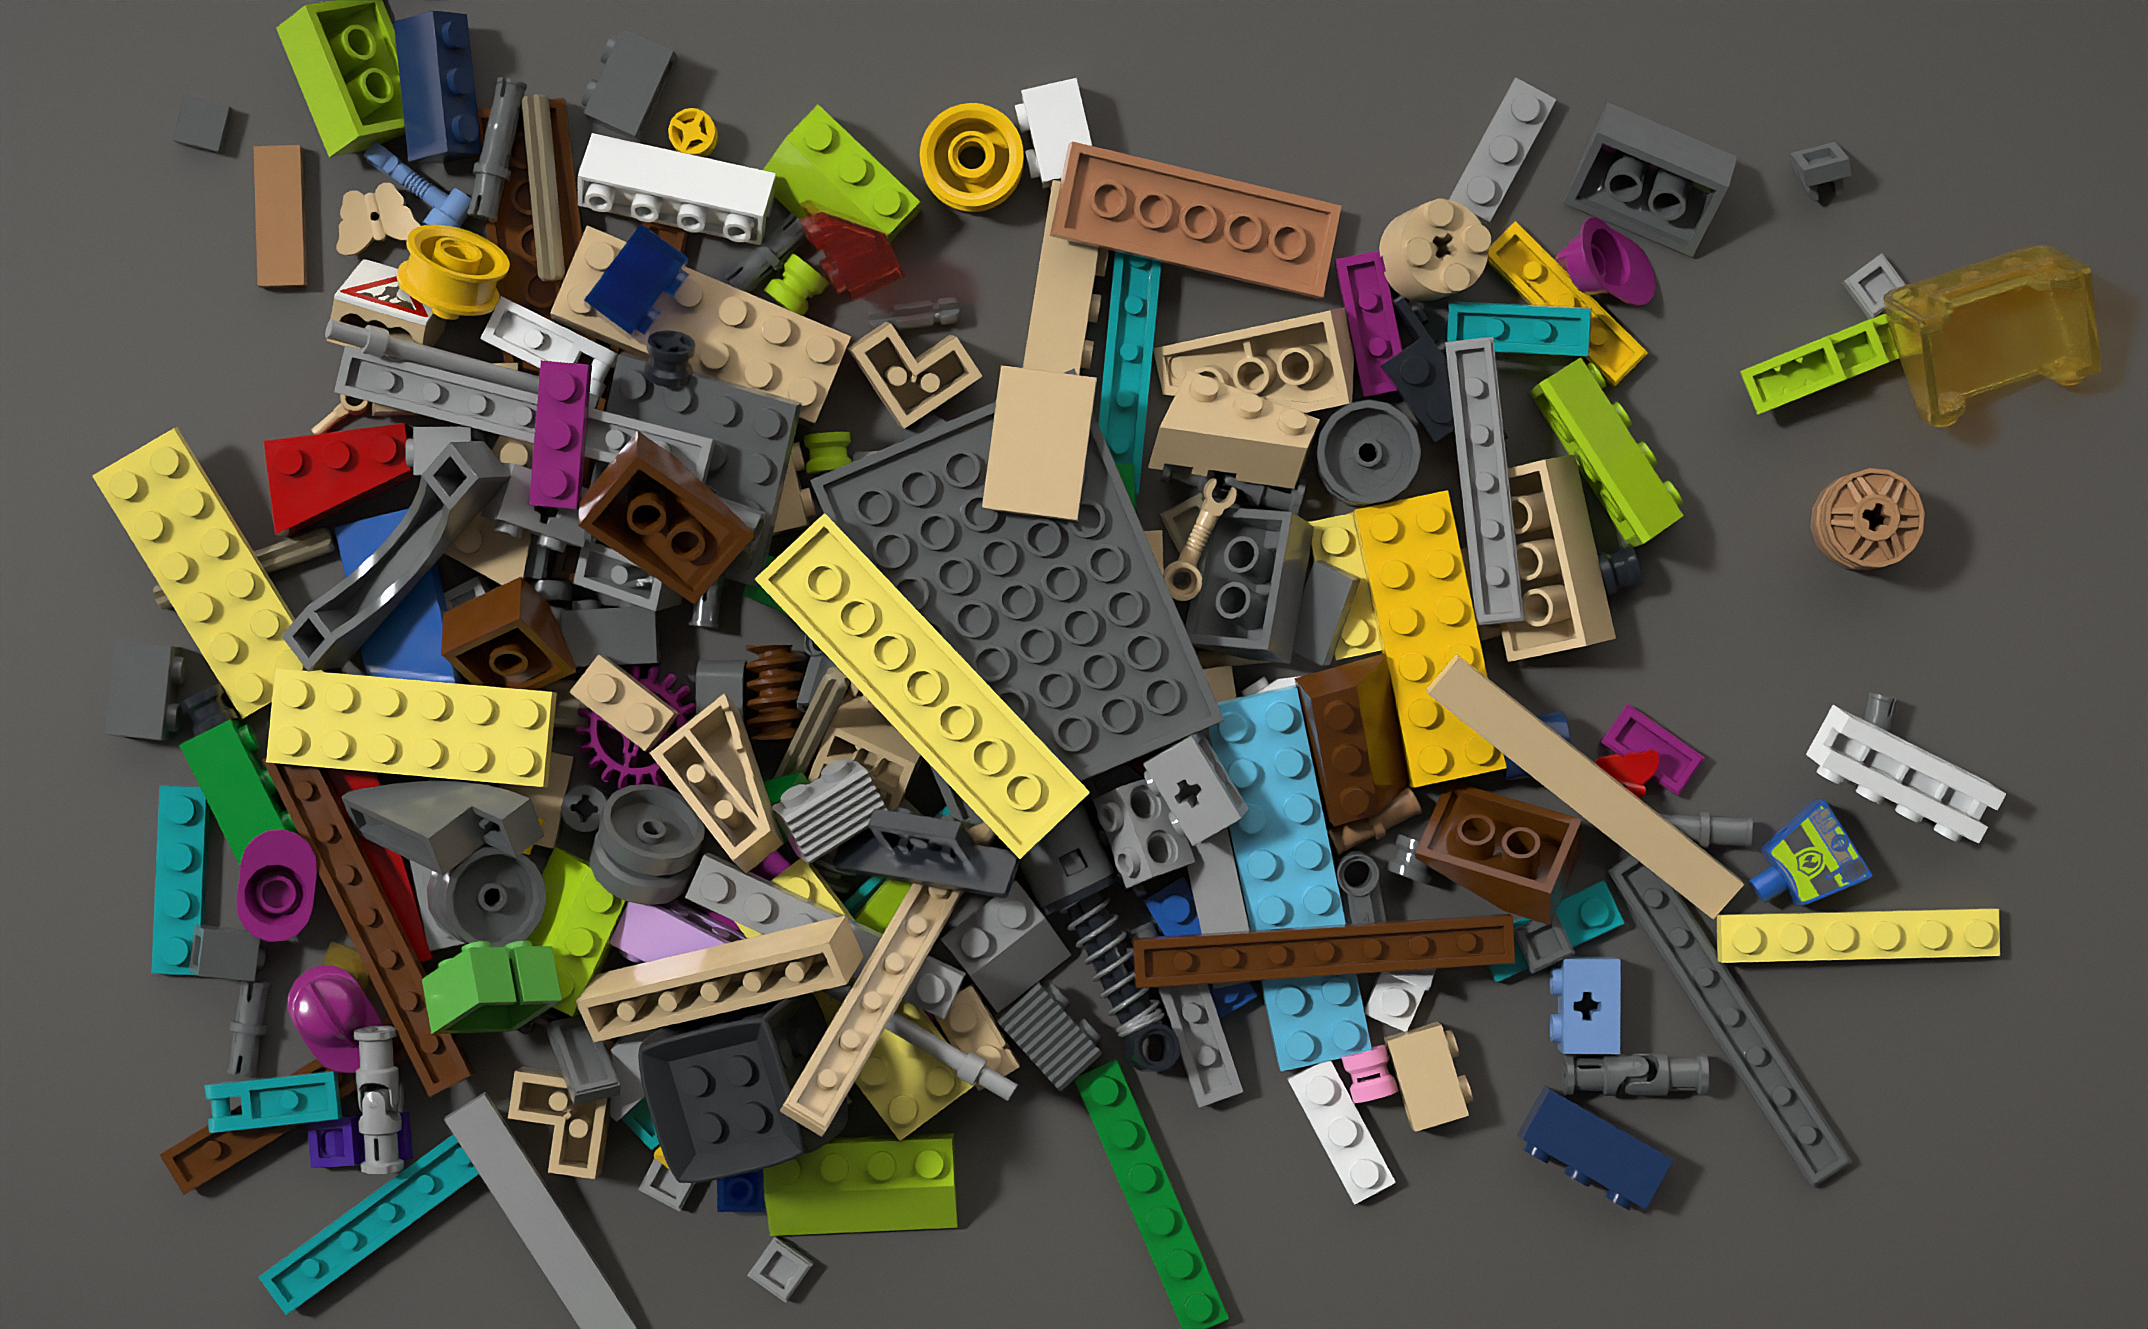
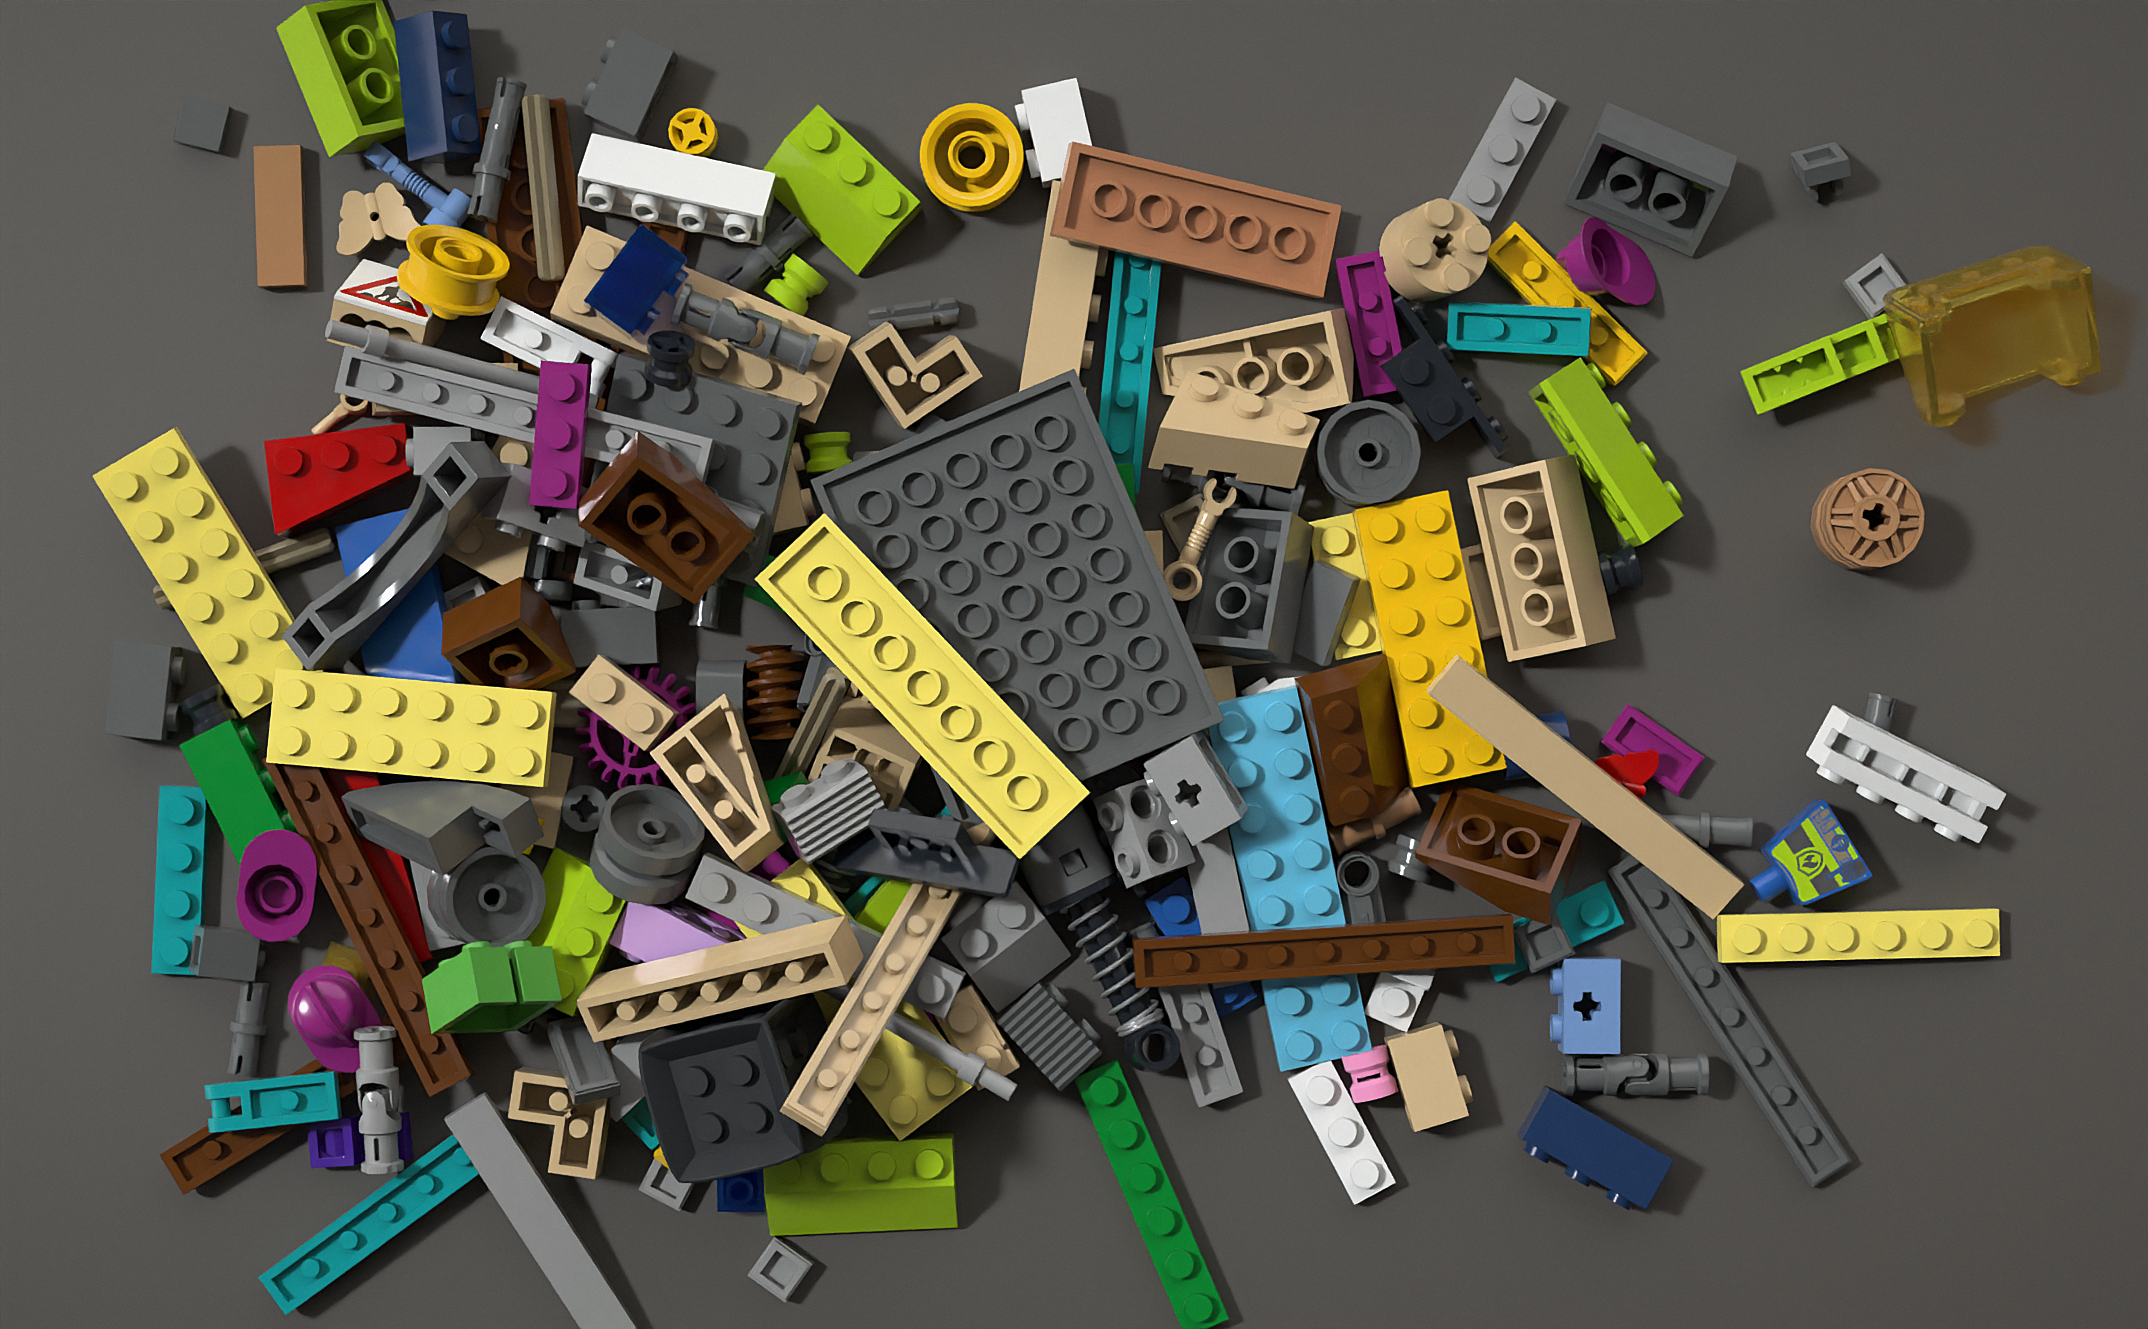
(742, 327): none -> dark grey piece
(855, 251): clear red slope -> none
(1039, 443): tan tile -> none
(1484, 481): light grey tile -> none

